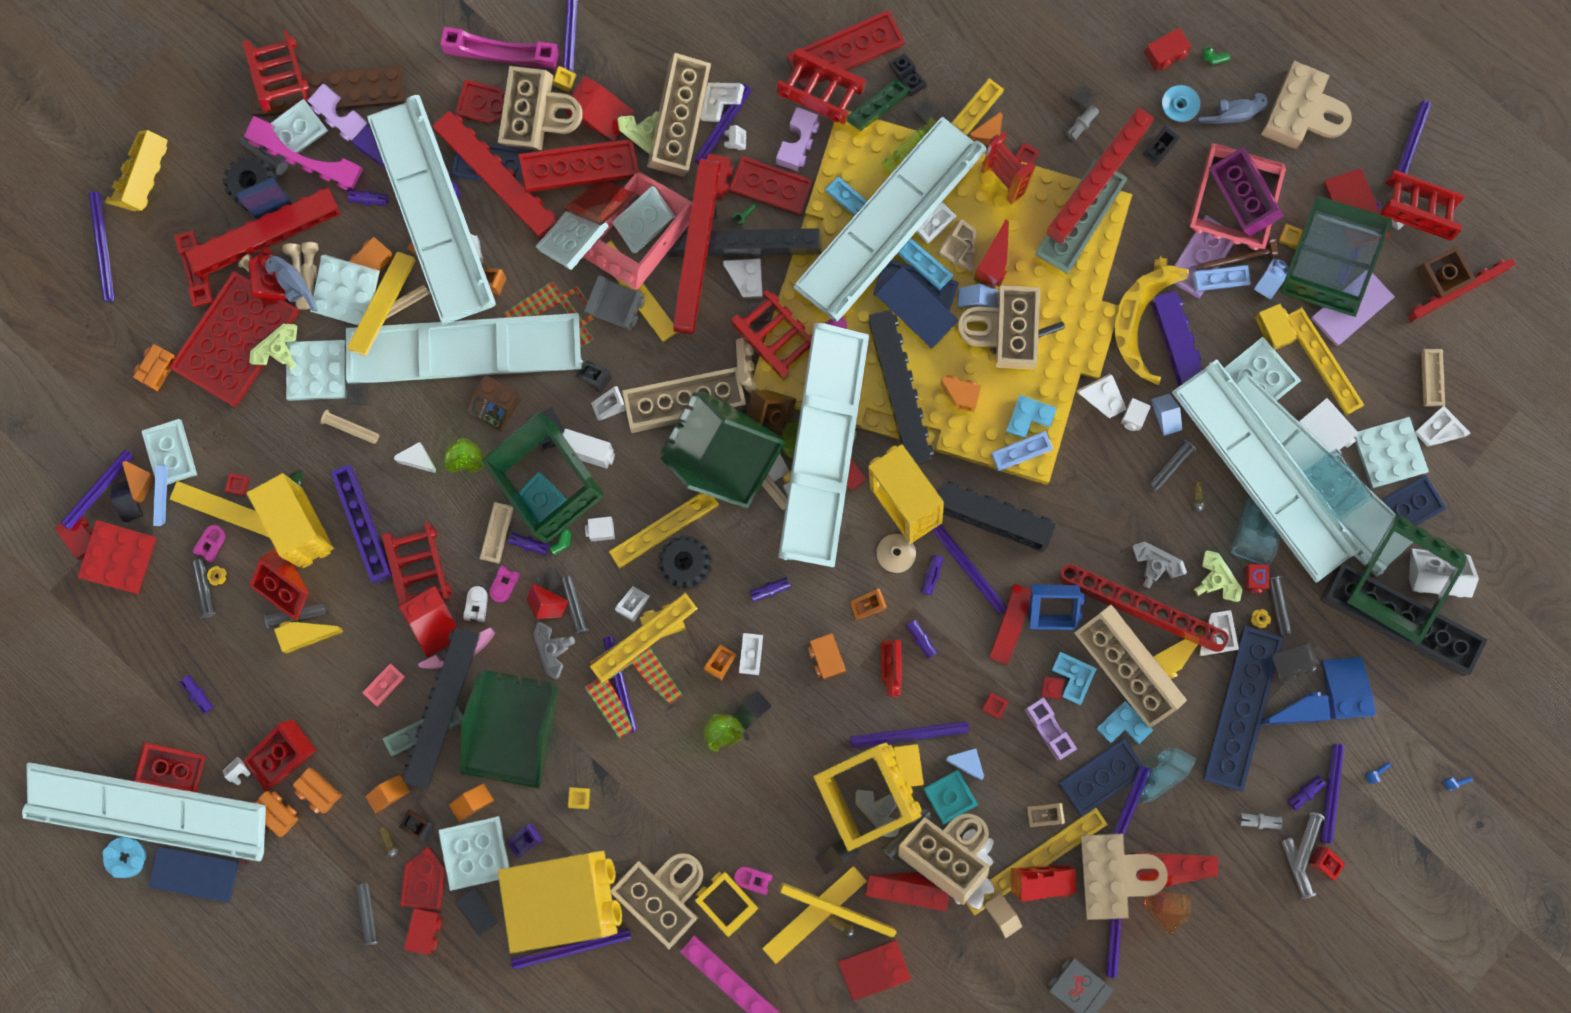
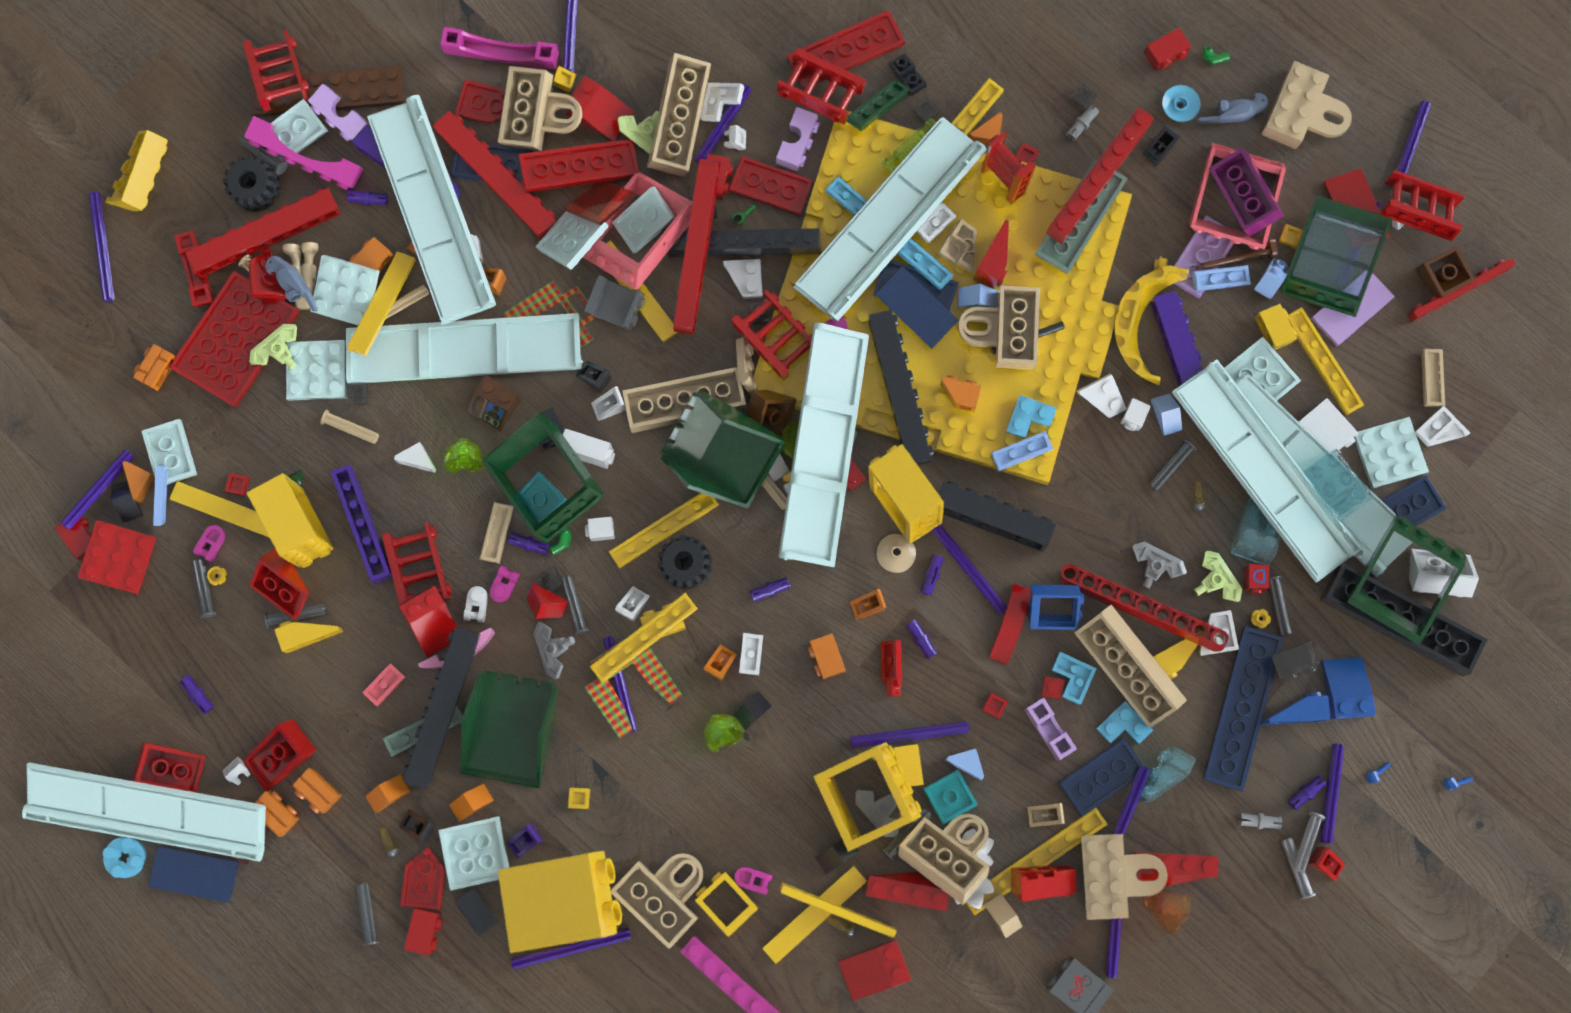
(264, 198): dark blue tile -> none

